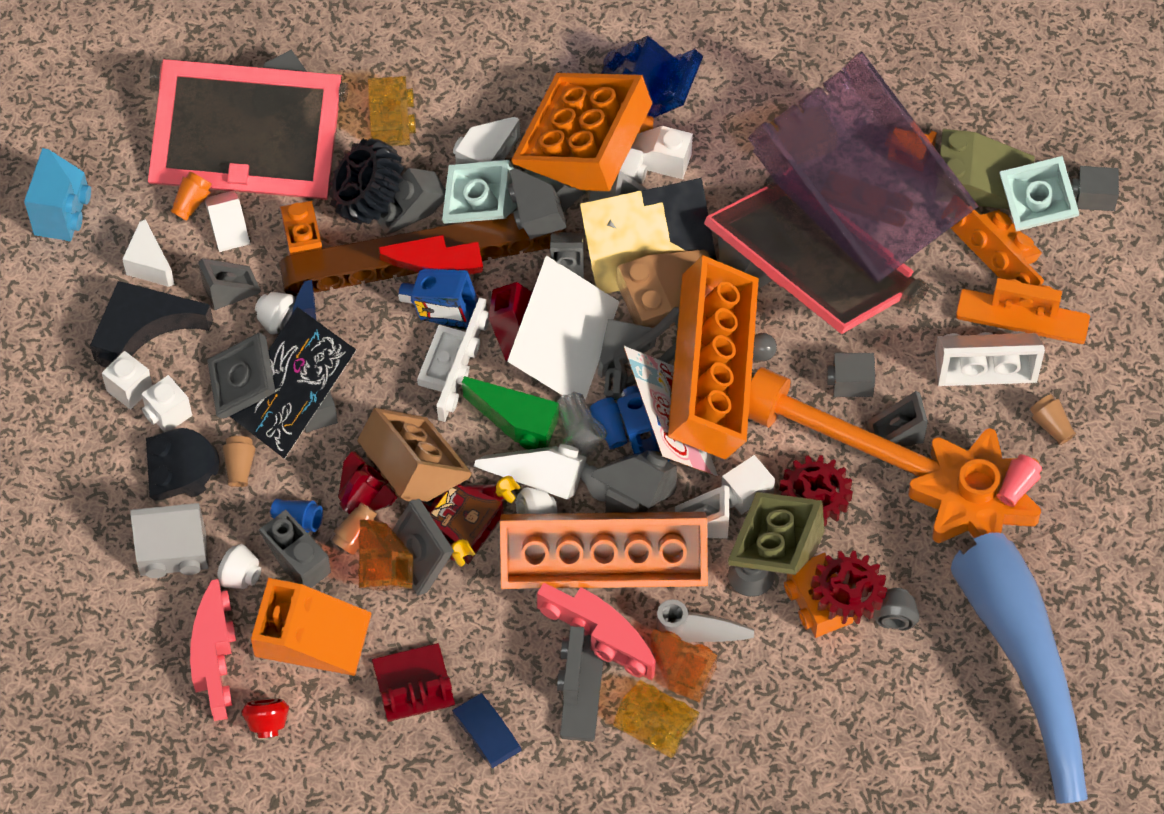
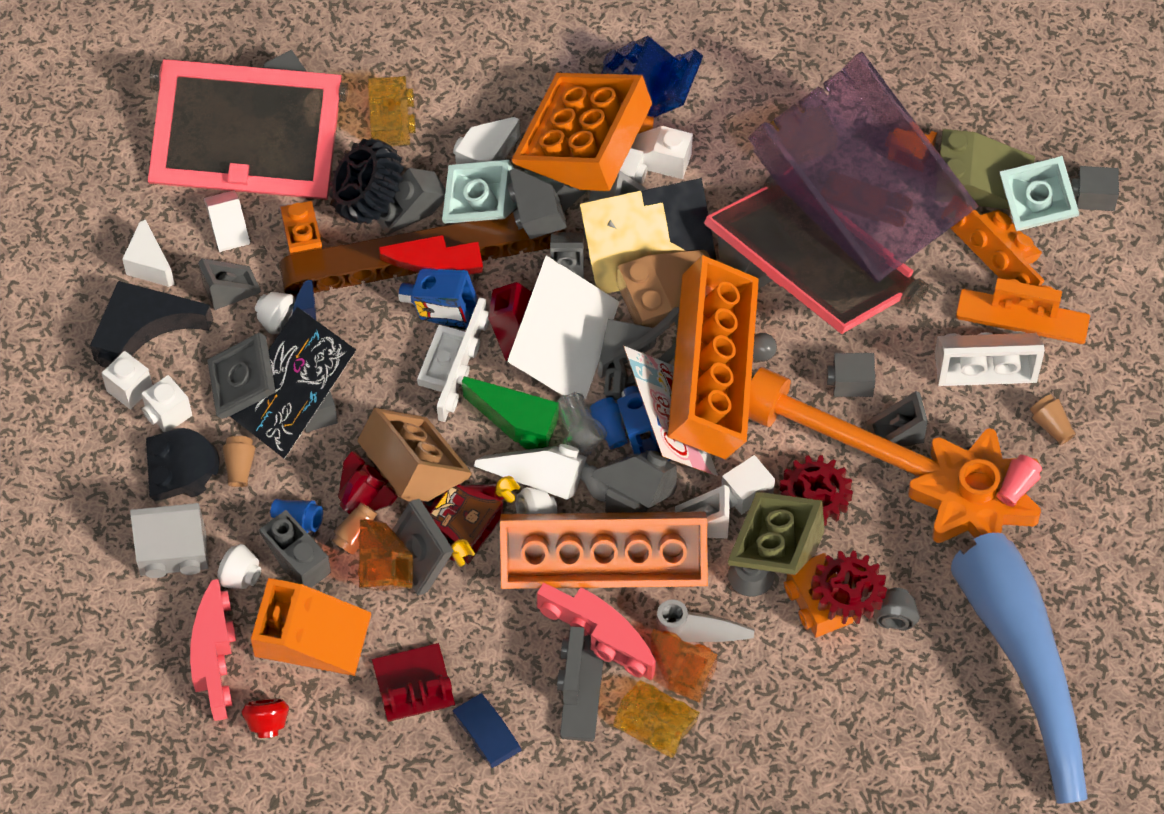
(56, 197): dark azure slope -> none
(190, 195): orange cone -> none

